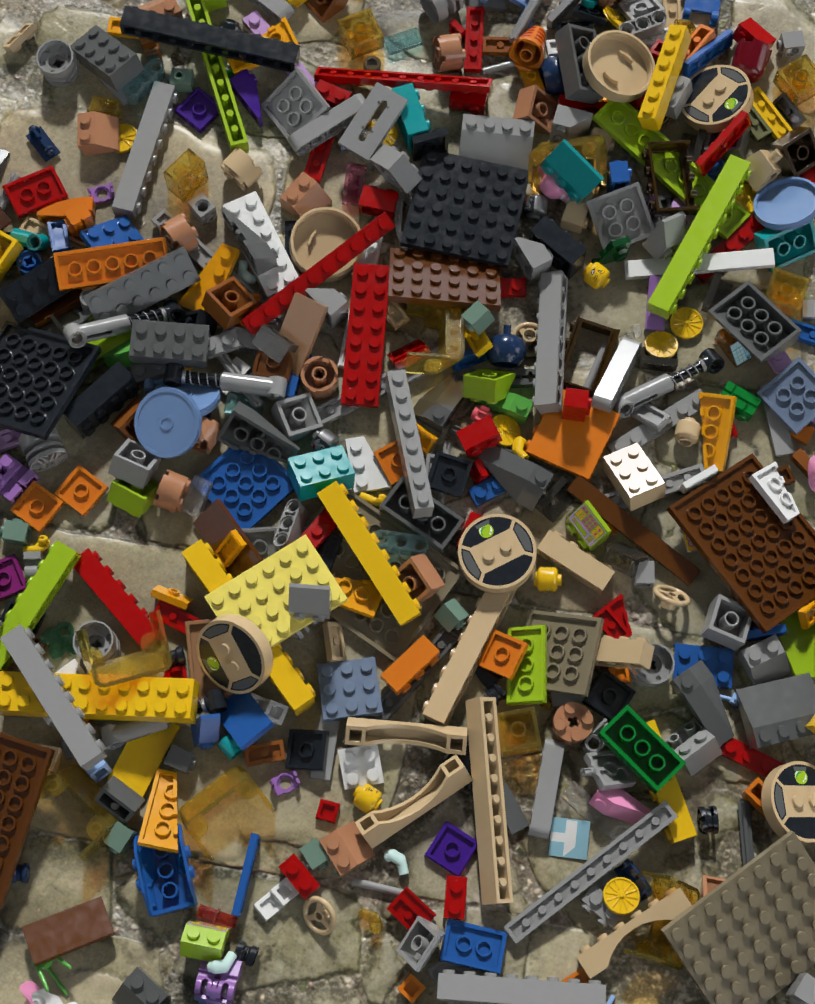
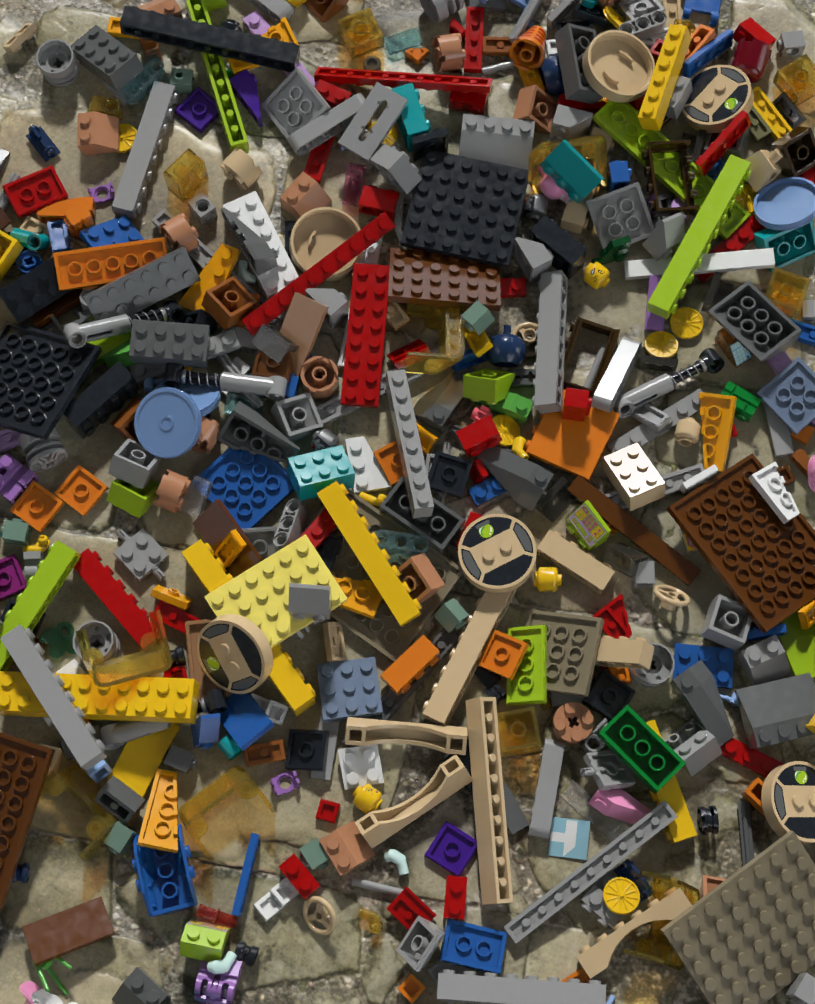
(141, 555): none -> light grey plate
(417, 55): none -> orange tile

